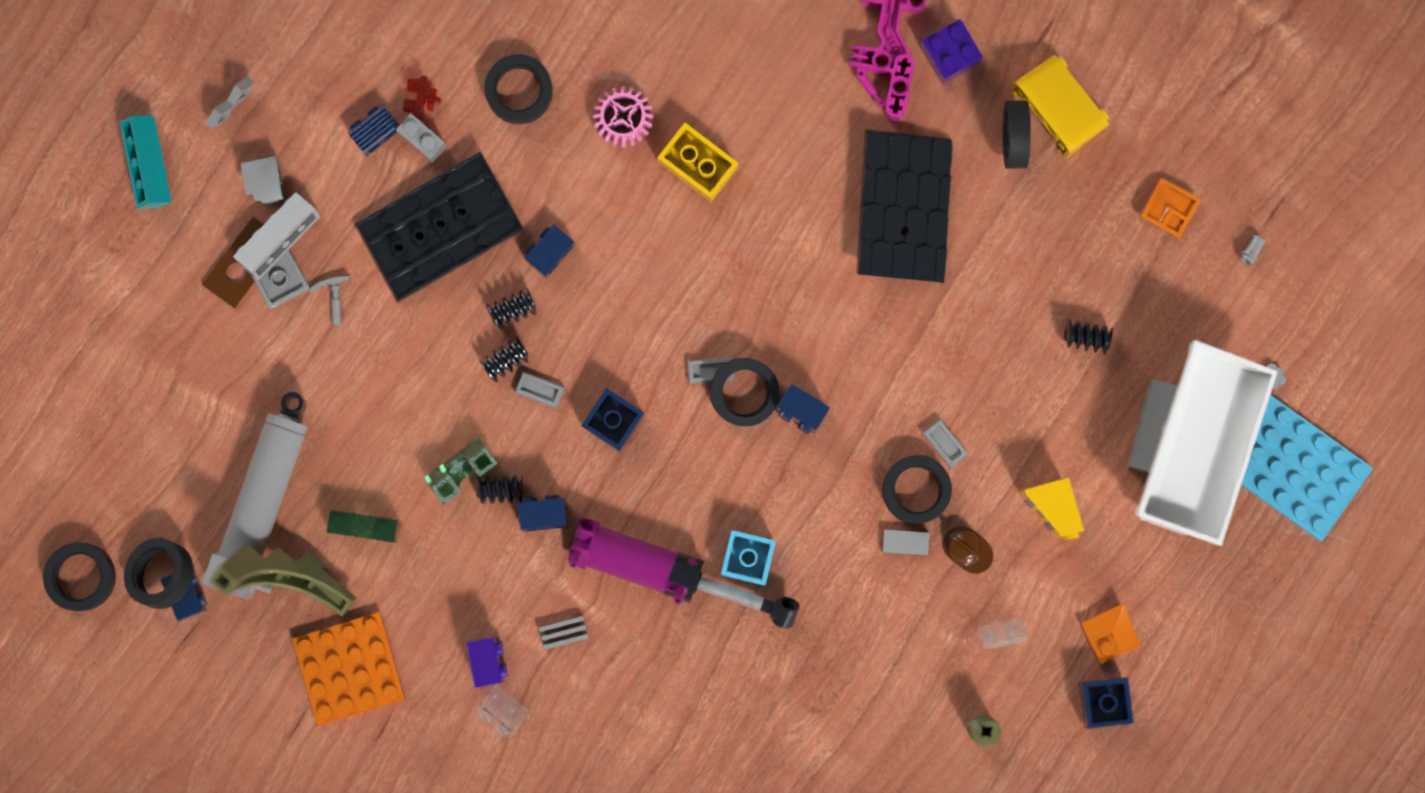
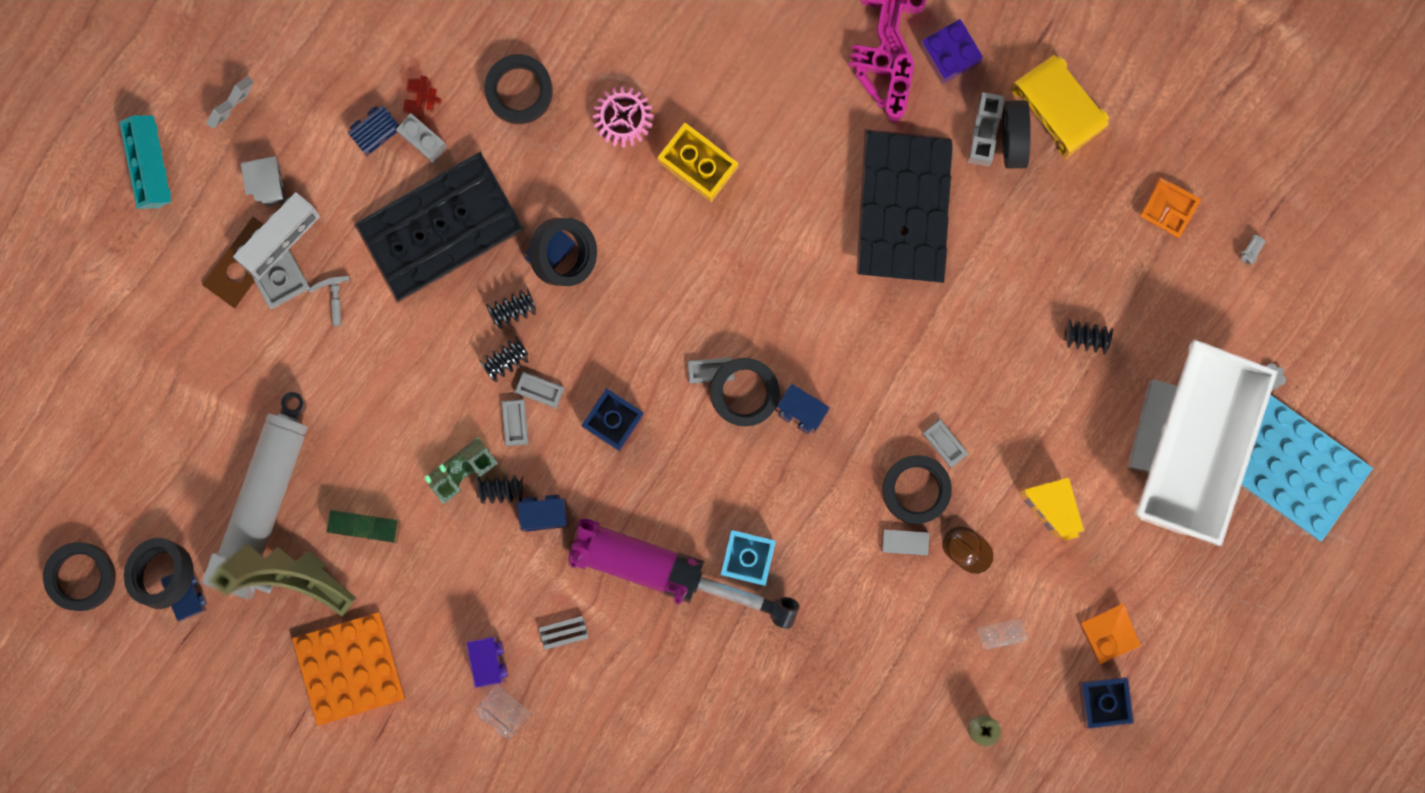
(515, 422): none -> light grey tile
(539, 245): none -> black tyre
(985, 129): none -> light grey arch

